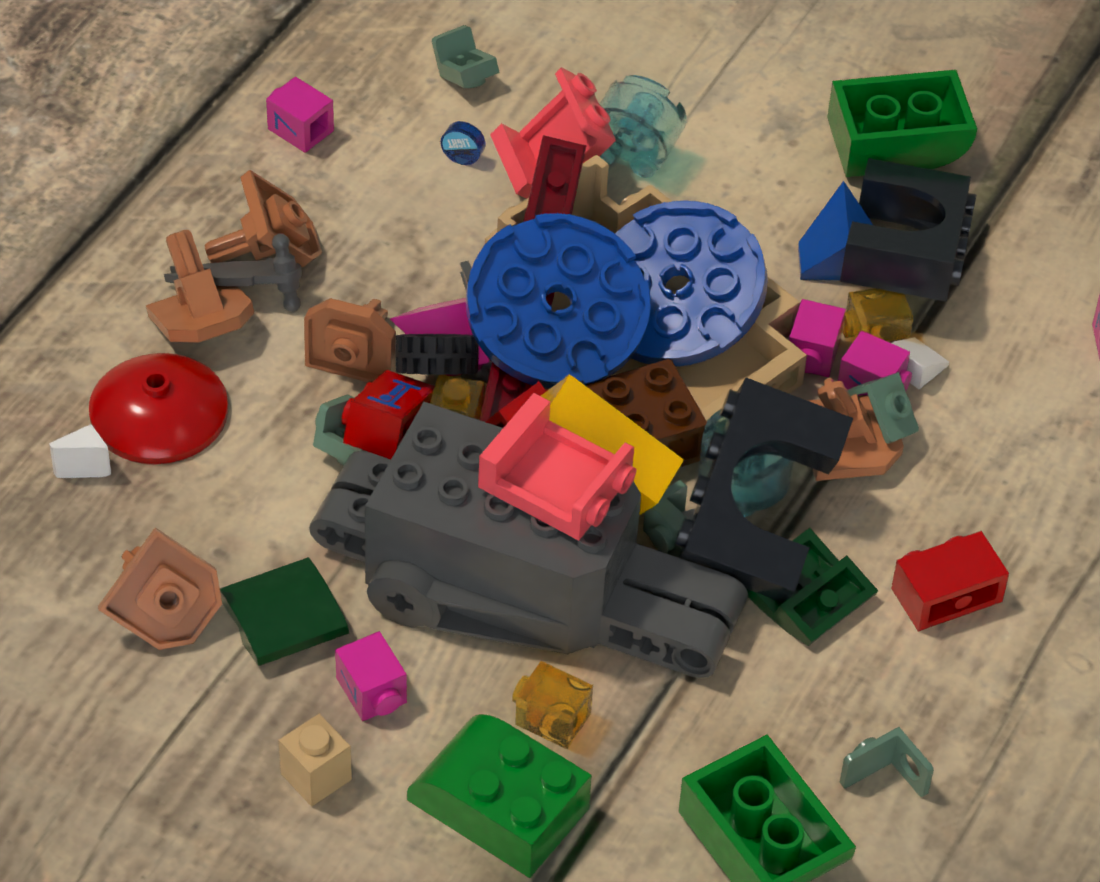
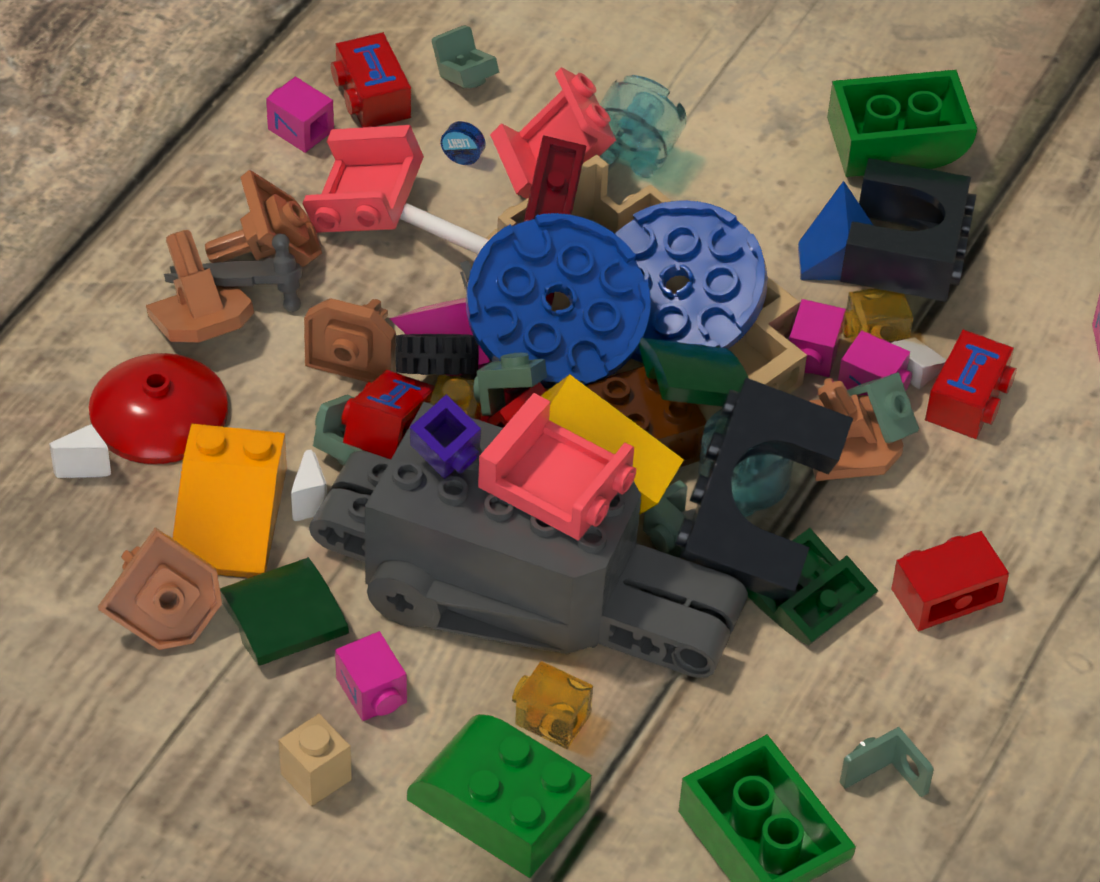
(230, 497): none -> light orange slope
(308, 488): none -> white slope
(367, 180): none -> coral panel
(372, 80): none -> red brick
(443, 228): none -> white bar
(446, 437): none -> dark purple brick
(511, 372): none -> sand green bracket
(692, 371): none -> dark green slope
(970, 384): none -> red brick

